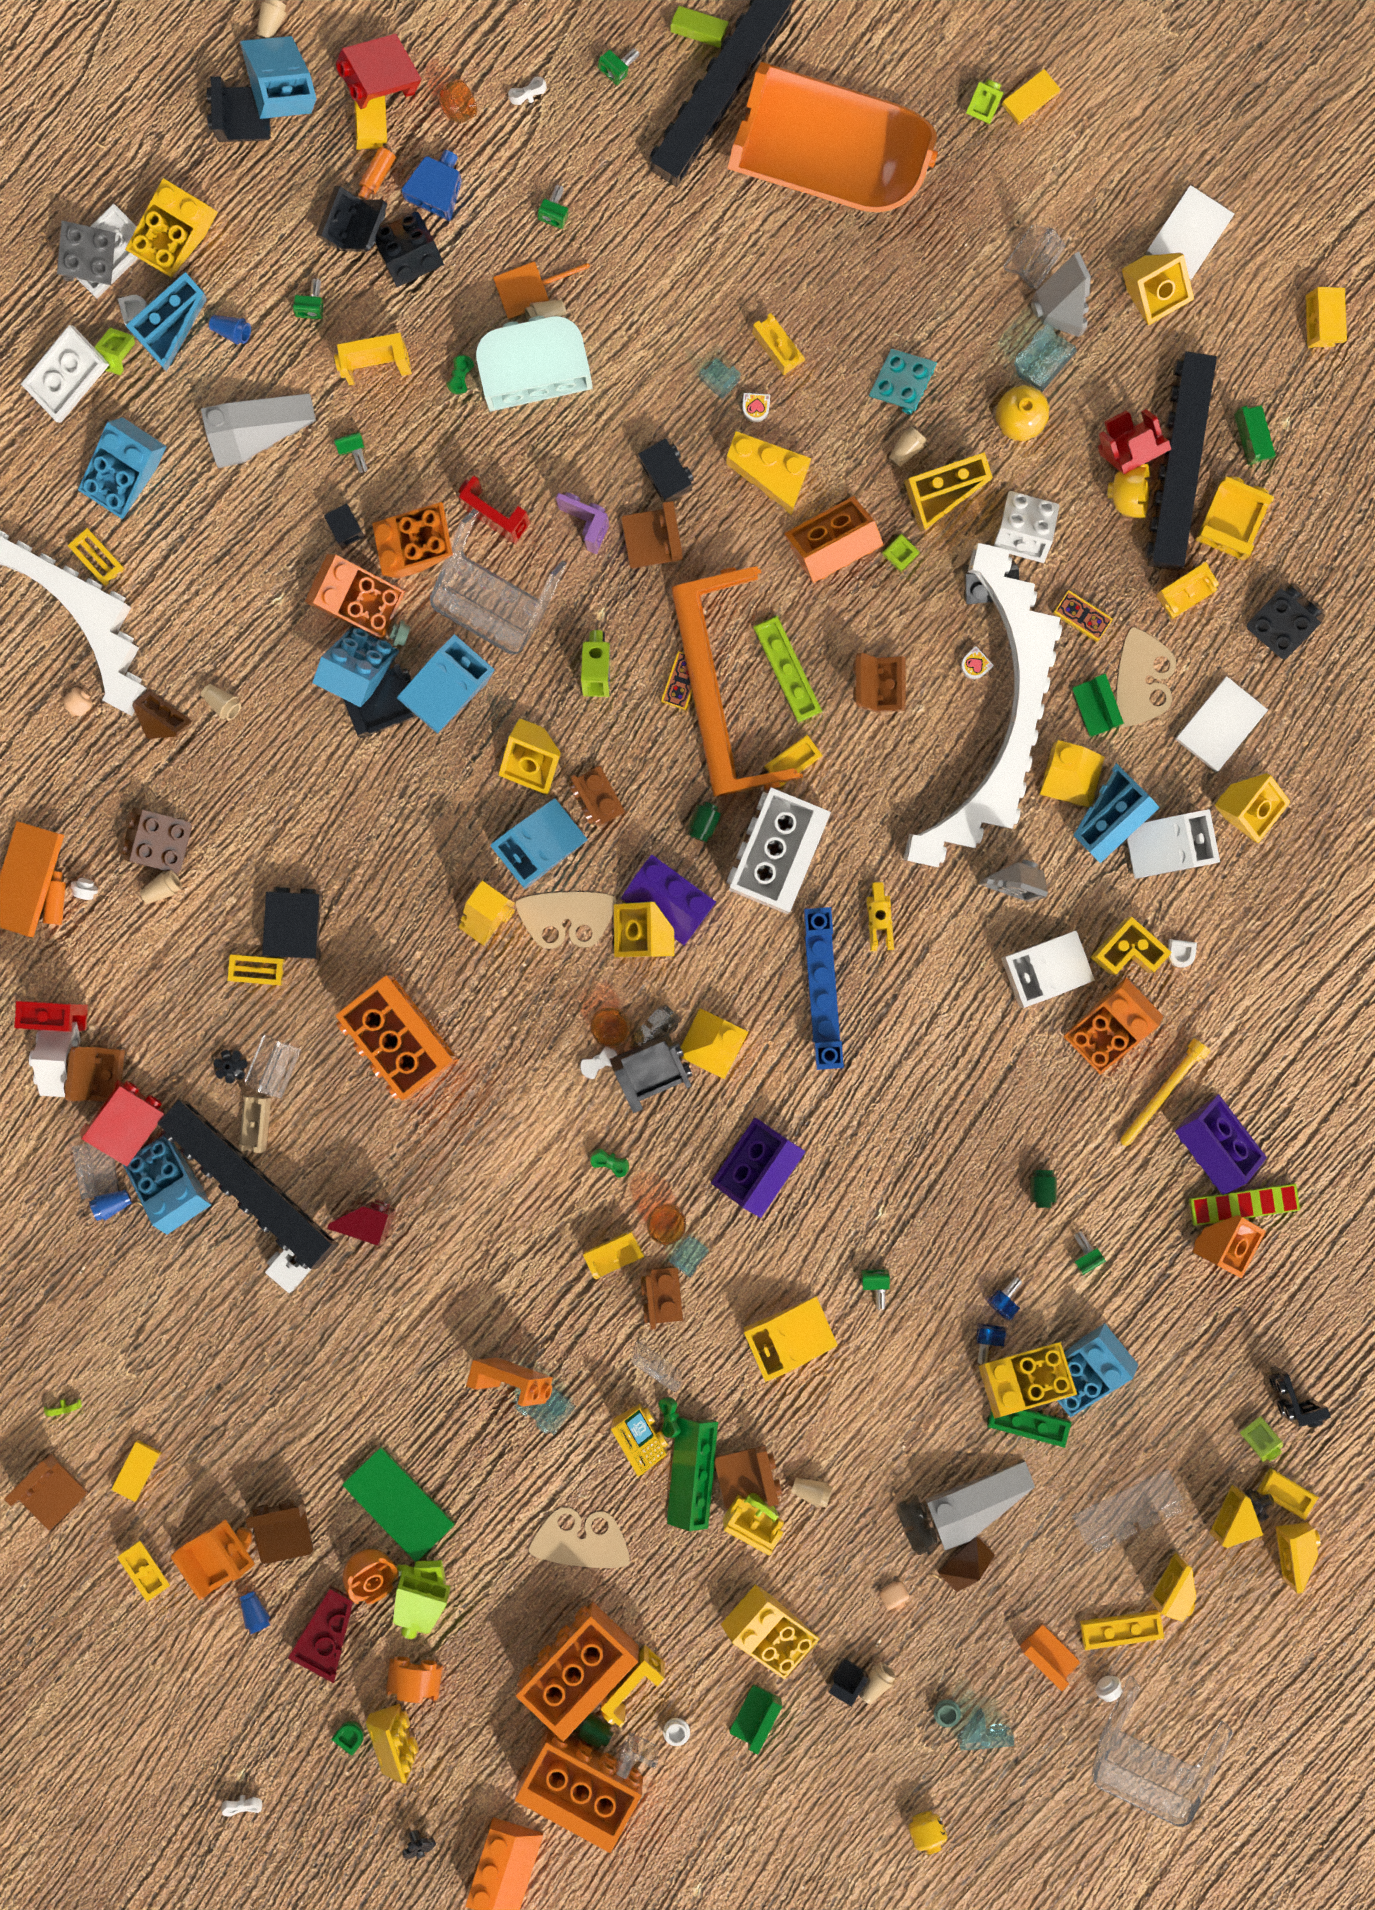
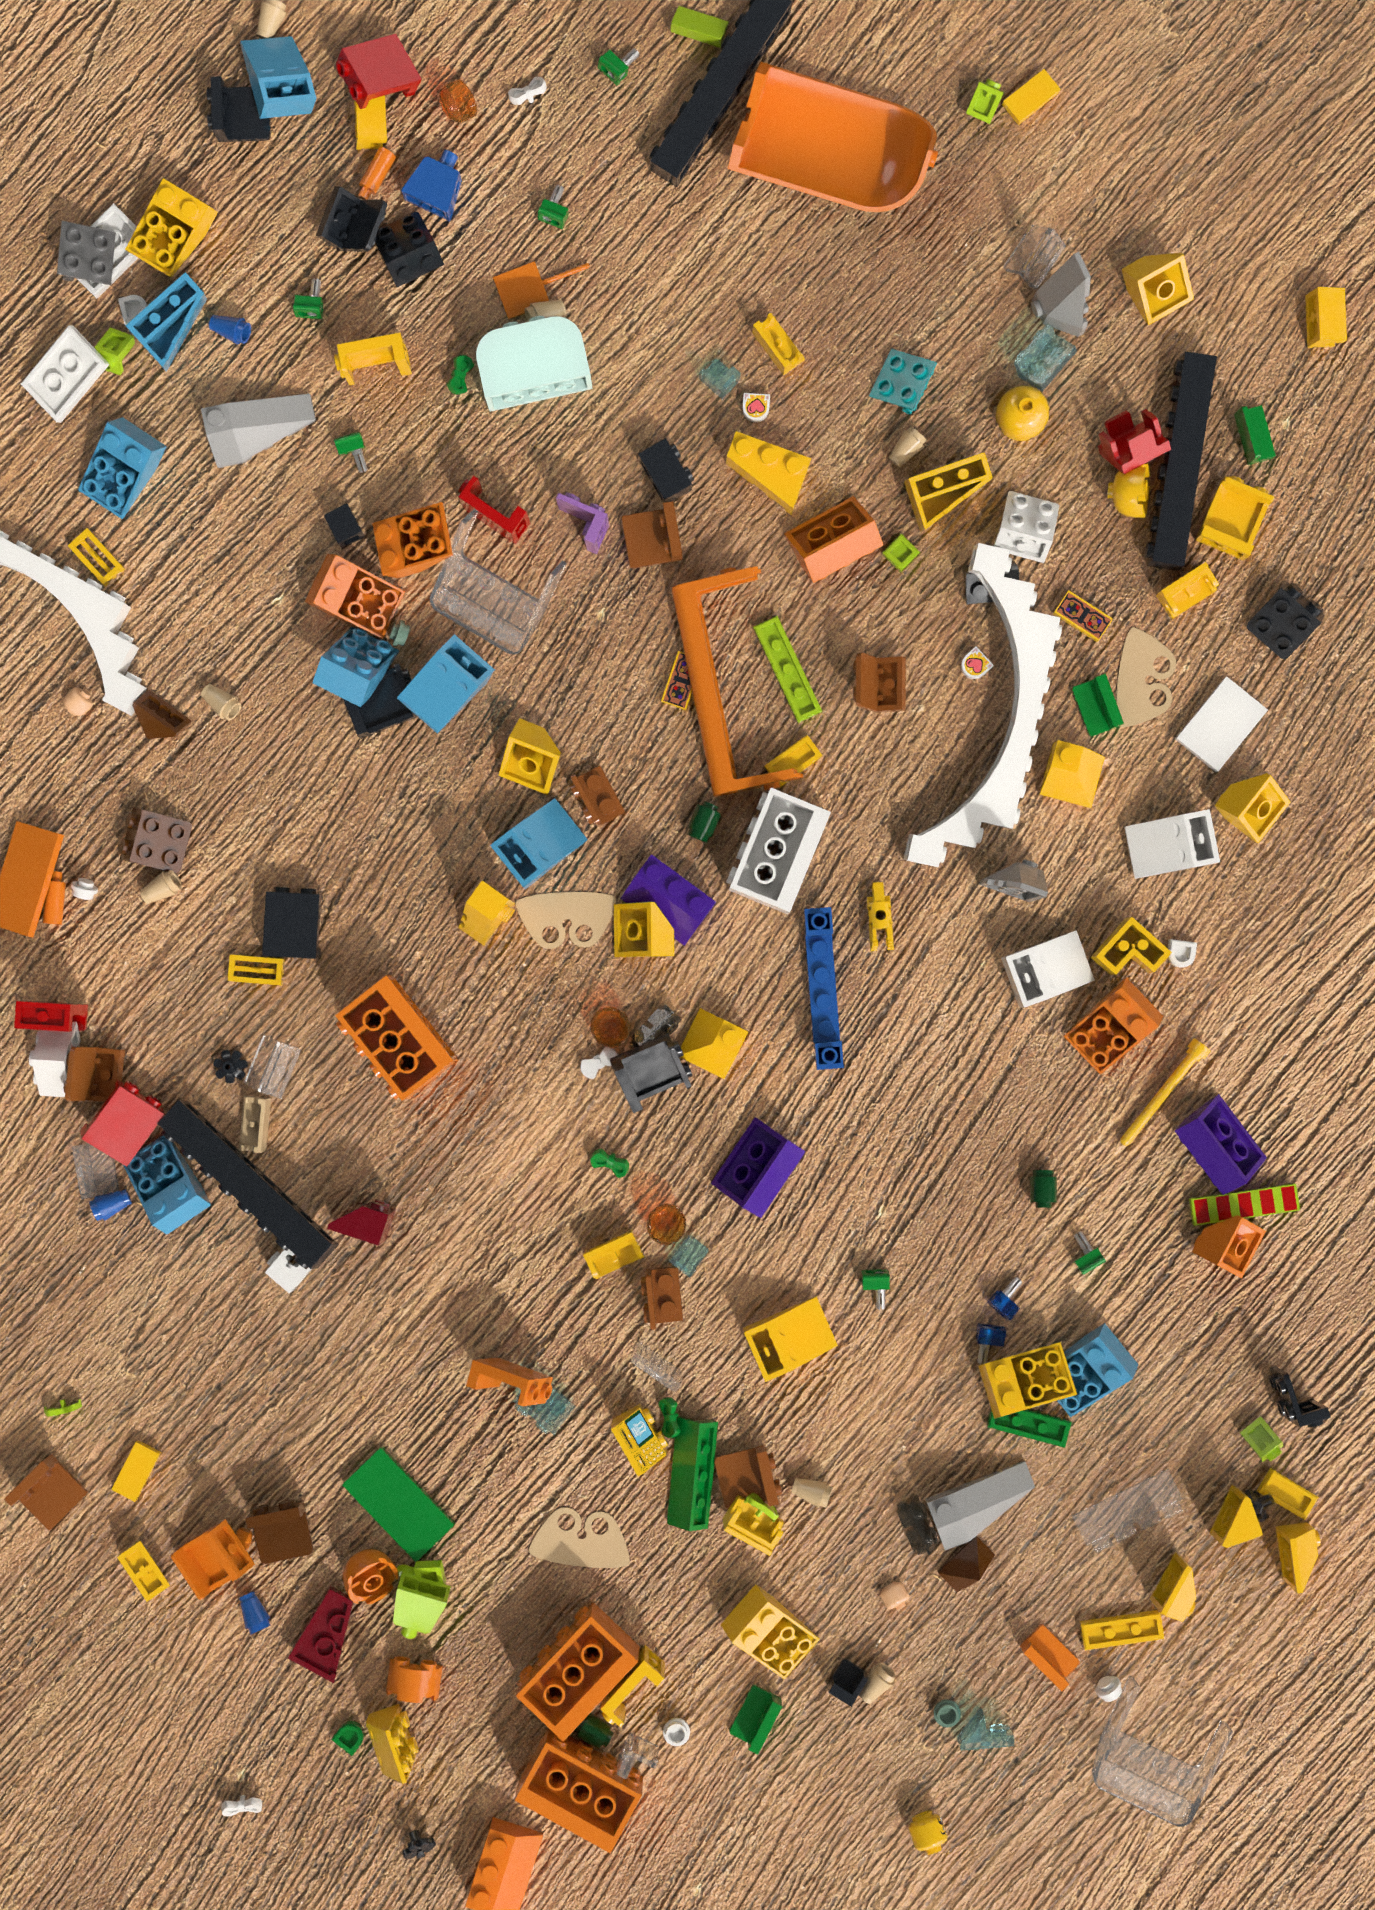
(596, 665): lime torso -> none
(1115, 815): dark azure wedge -> none
(1192, 229): white tile -> none

